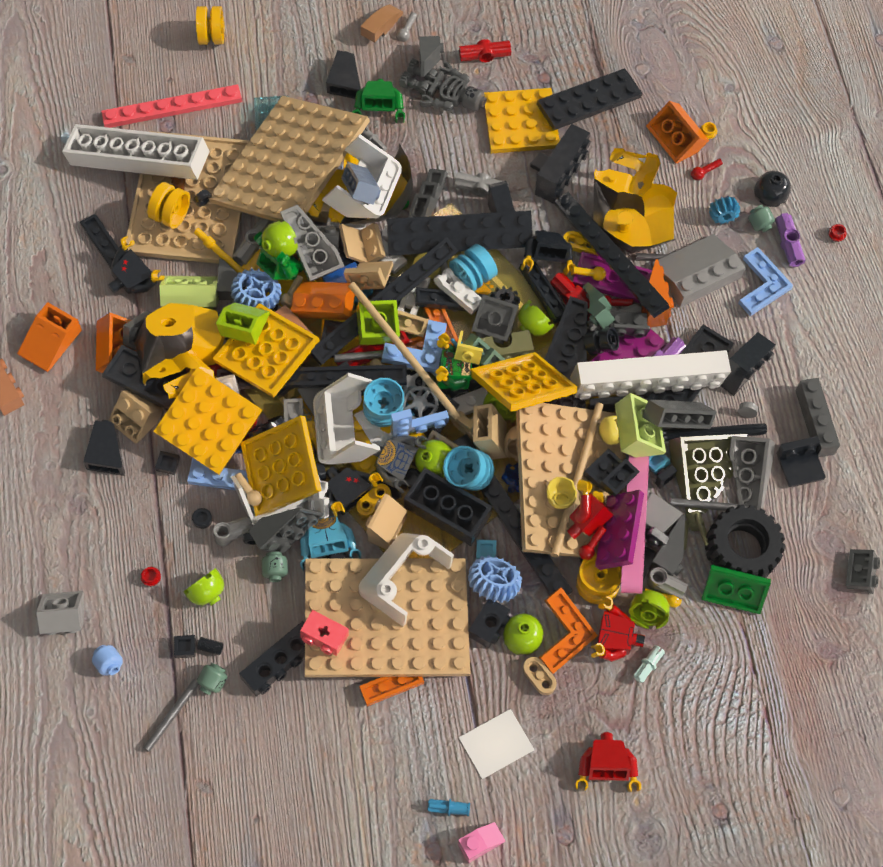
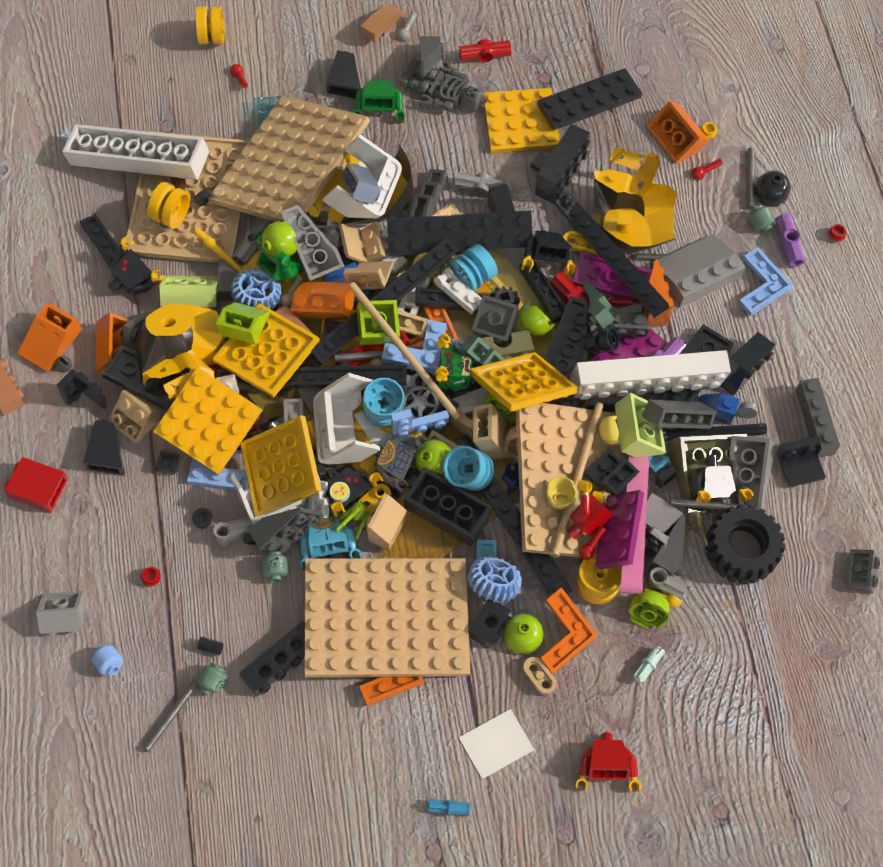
(35, 484): none -> red brick
(61, 367): none -> dark grey hinge
(77, 383): none -> black bracket
(171, 106): coral plate -> none
(184, 646): black plate -> none
(206, 589): lime cylinder -> none
(237, 71): none -> red bar
(253, 497): tan bar -> none
(318, 624): coral brick -> none
(339, 492): none -> tile
(358, 511): none -> lime plant
(373, 138): light grey axle -> none
(377, 585): white windscreen -> none
(468, 353): light yellow bracket -> none
(480, 841): bright pink slope -> none
(597, 273): yellow bar -> none
(615, 633): red torso -> none
(717, 483): none -> torso
(723, 404): none -> blue slope
(724, 209): dark azure gear -> none
(736, 589): green tile -> none
(751, 179): none -> flat silver bar

